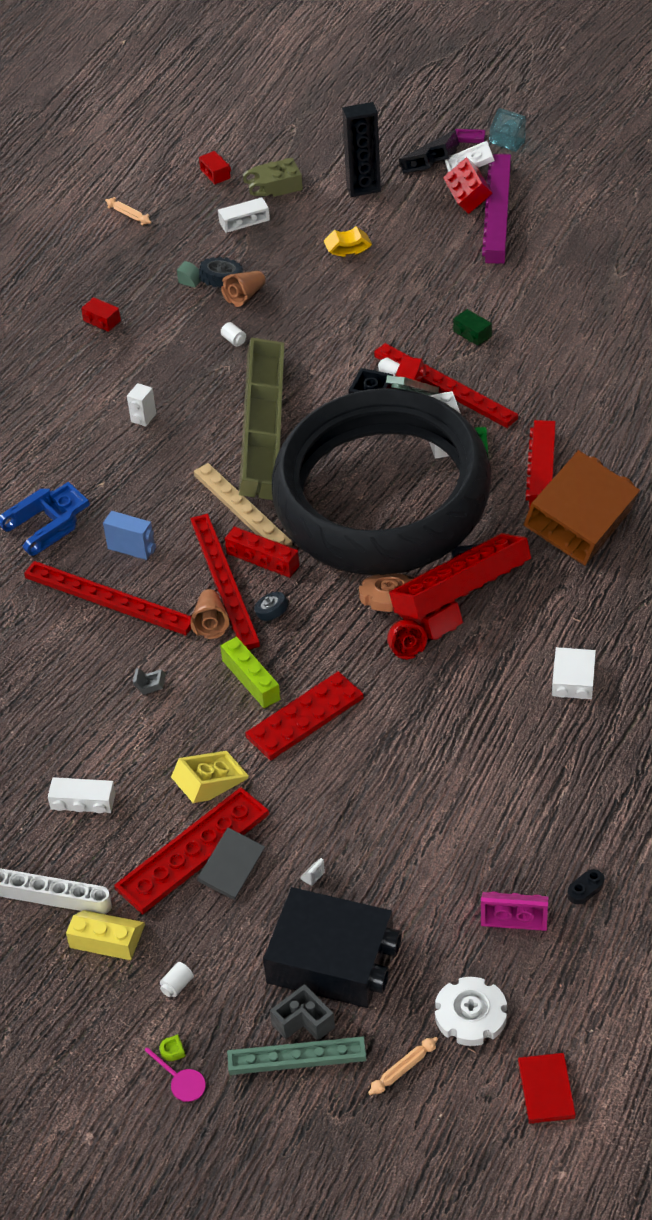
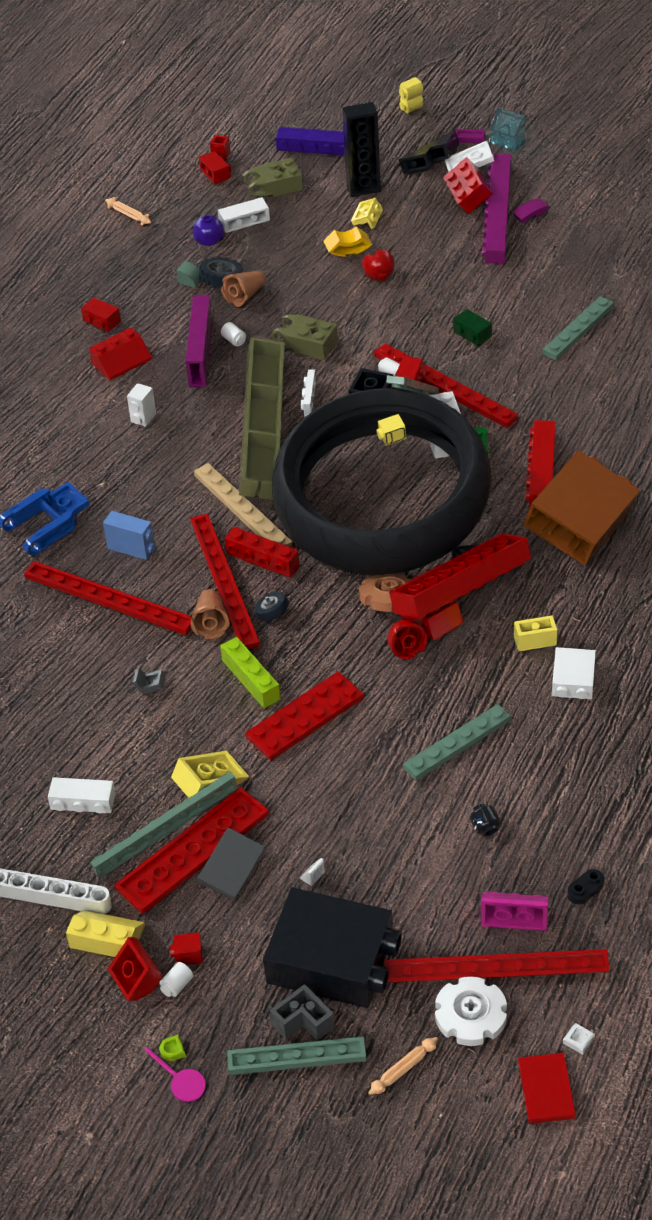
(119, 354): none -> red slope
(134, 970): none -> red brick
(164, 825): none -> sand green plate
(187, 948): none -> red brick
(199, 341): none -> magenta brick
(208, 230): none -> dark purple cylinder
(221, 146): none -> red brick
(307, 335): none -> olive brick
(308, 392): none -> white plate
(310, 141): none -> dark purple brick
(367, 212): none -> light yellow bracket
(379, 265): none -> red cylinder
(391, 430): none -> light yellow brick
(411, 95): none -> light yellow brick
(456, 742): none -> sand green plate
(485, 819): none -> black head
(498, 965): none -> red plate
(527, 210): none -> magenta slope
(535, 633): none -> light yellow brick
(577, 328): none -> sand green plate
(578, 1038): none -> white tile

